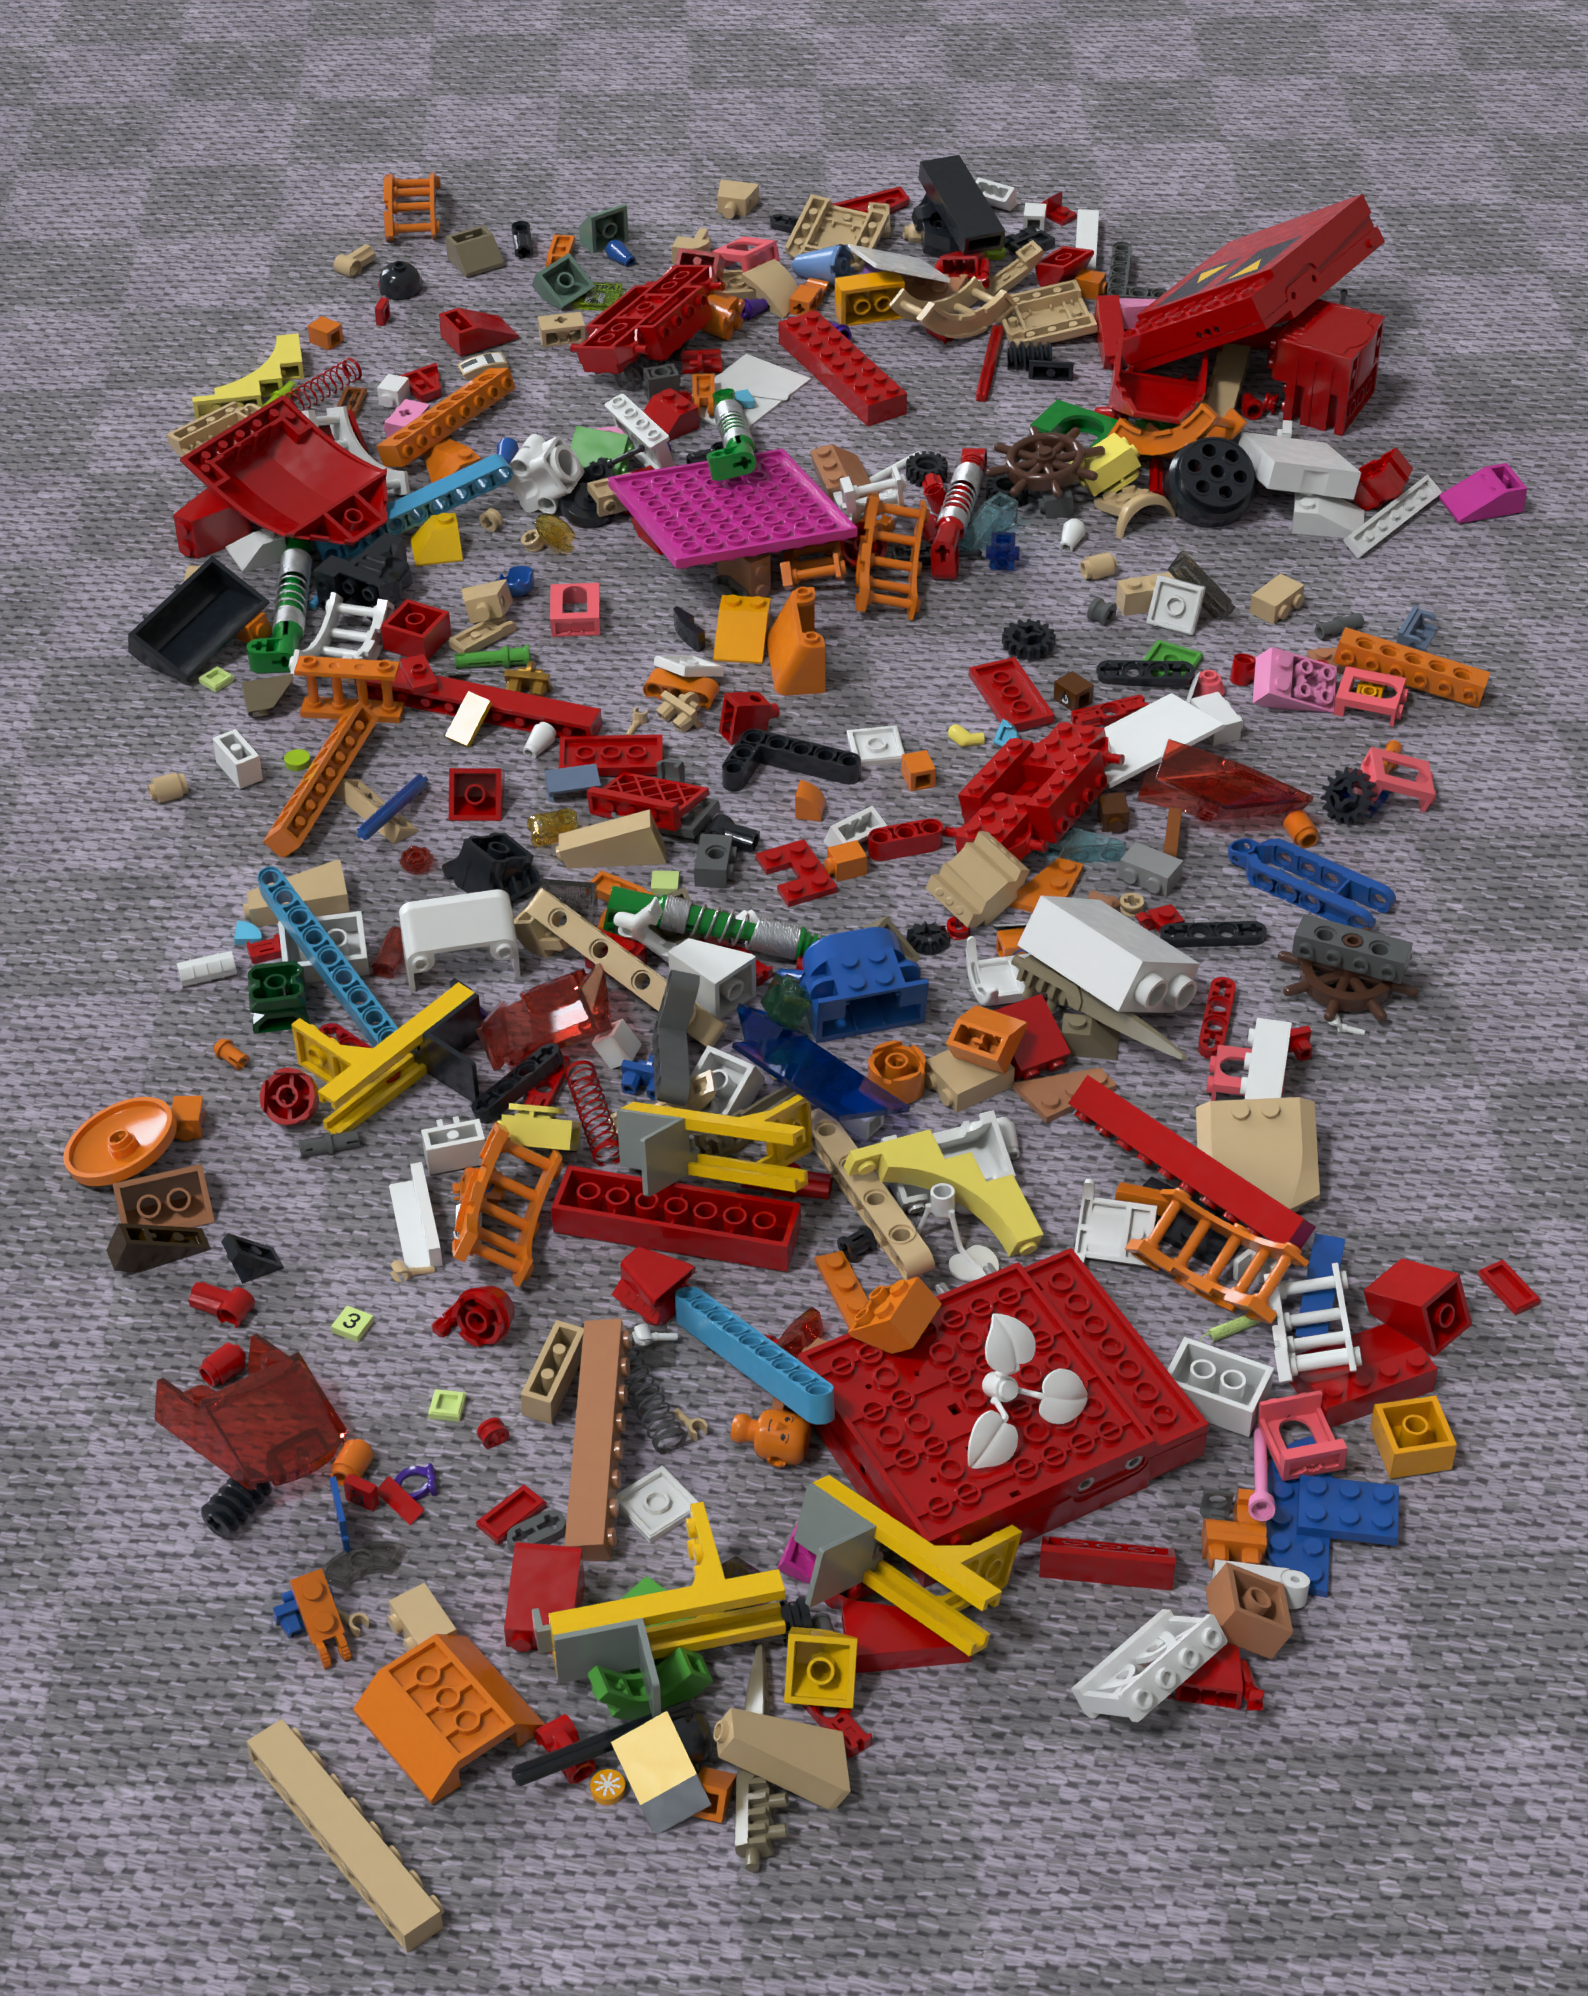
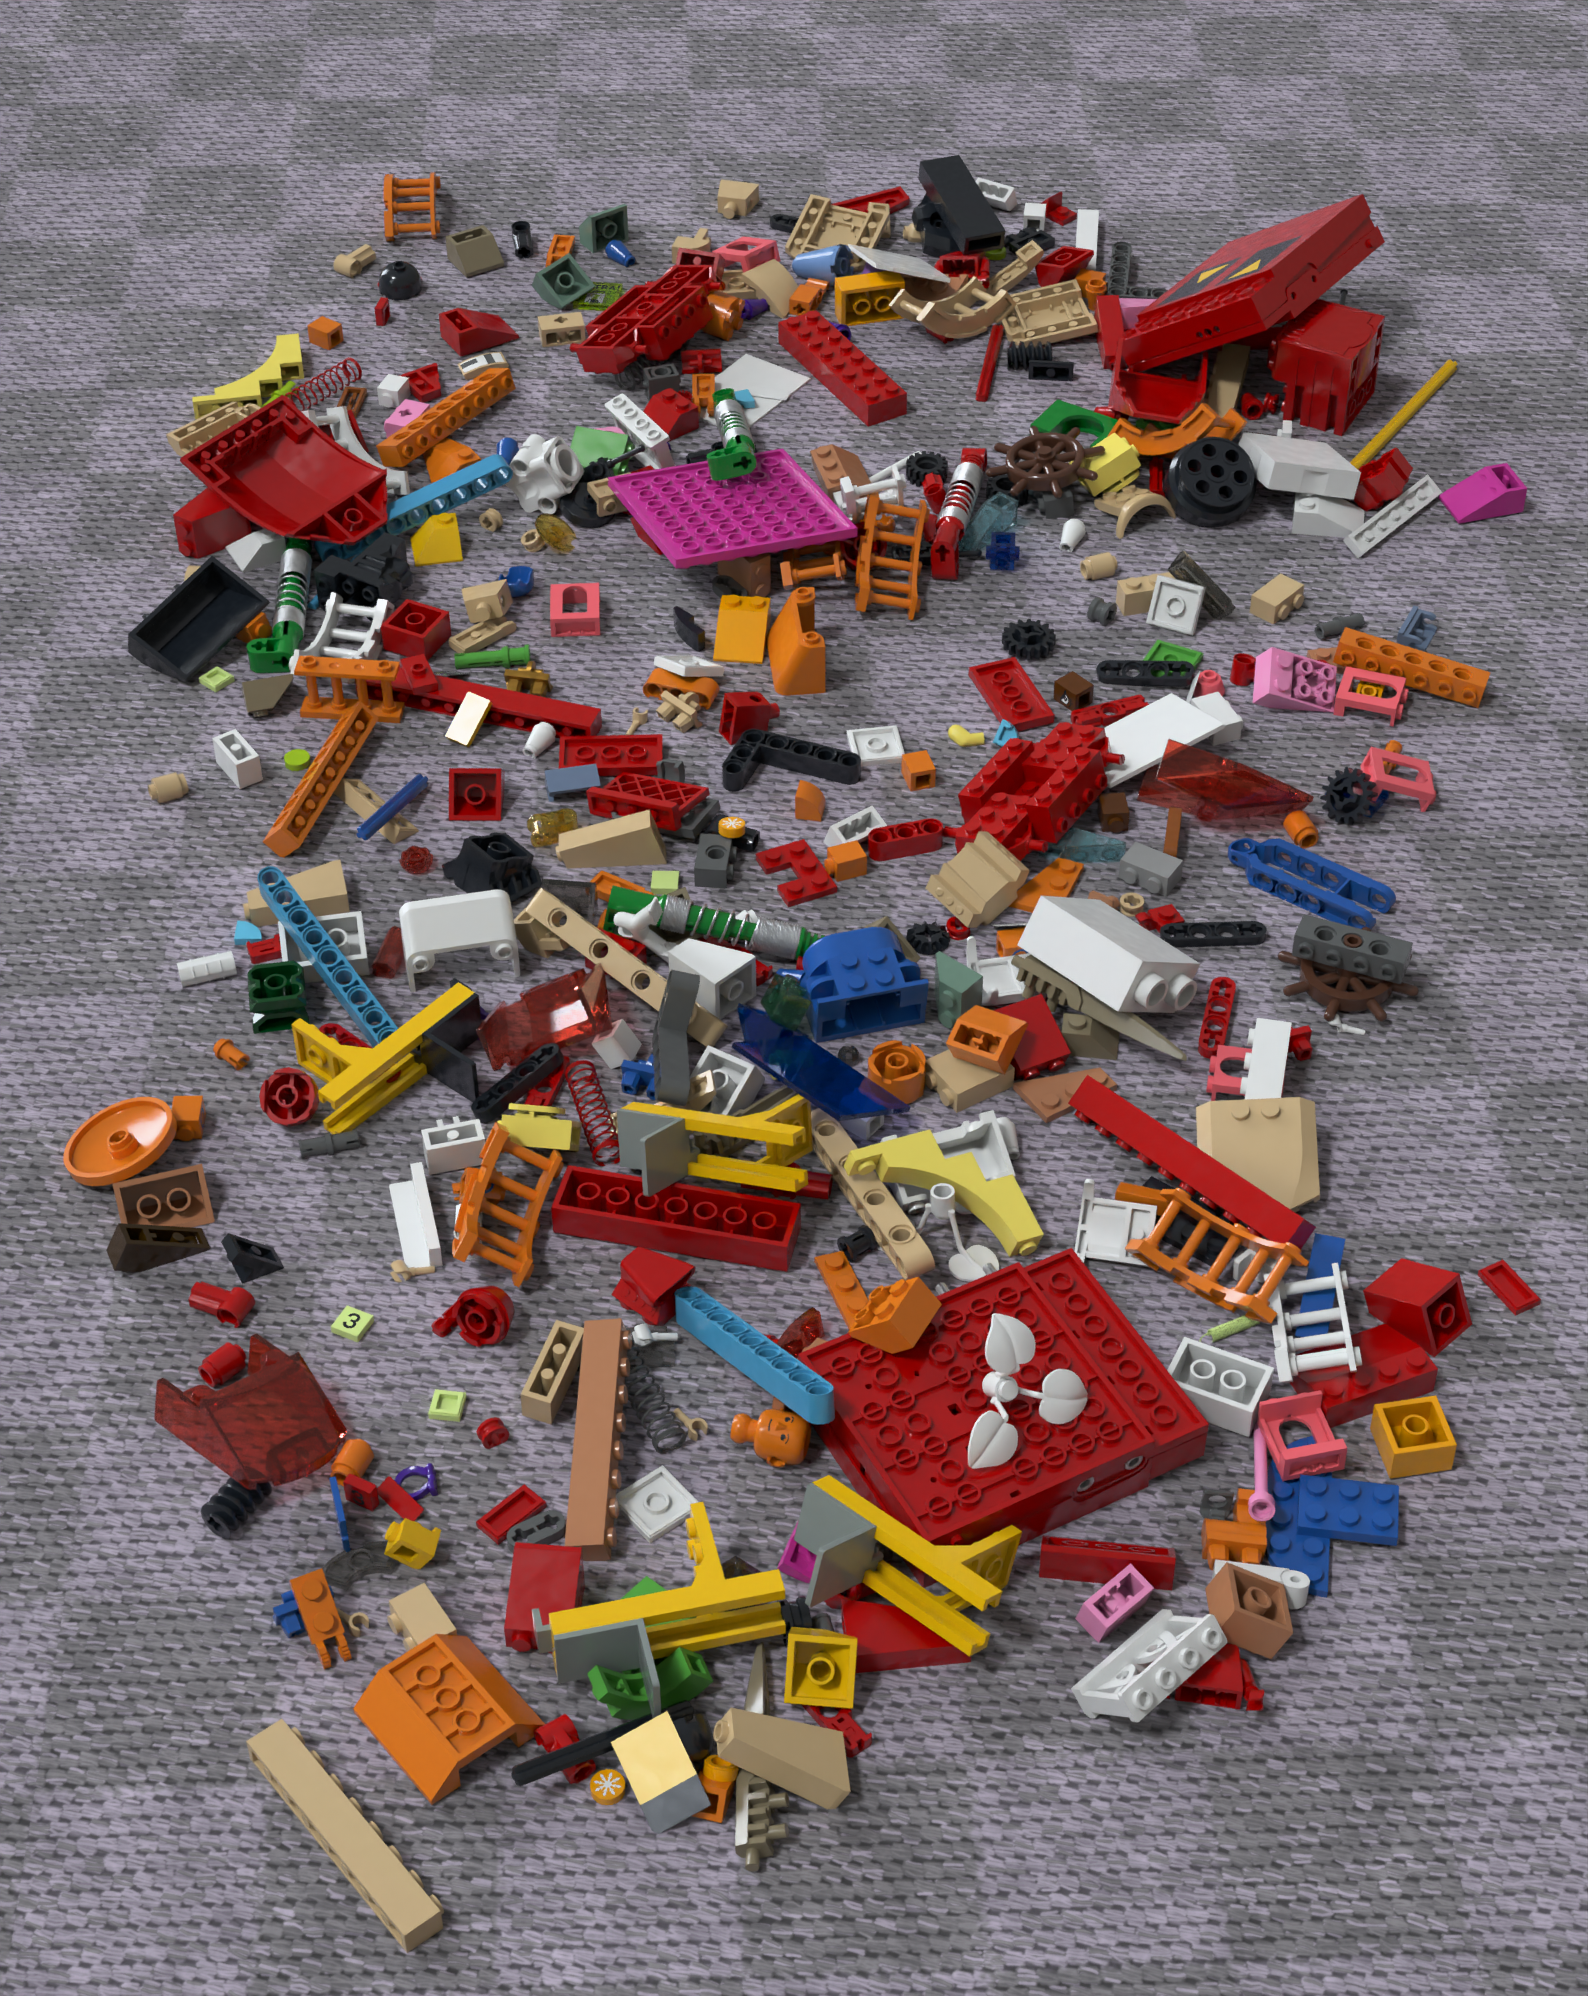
(411, 1543): none -> yellow brick
(719, 1769): none -> light orange tile
(731, 827): none -> light orange tile
(854, 1055): none -> clear smoke hinge
(955, 989): none -> sand green slope
(1094, 288): none -> orange cone
(1114, 1603): none -> bright pink brick
(1404, 414): none -> yellow axle

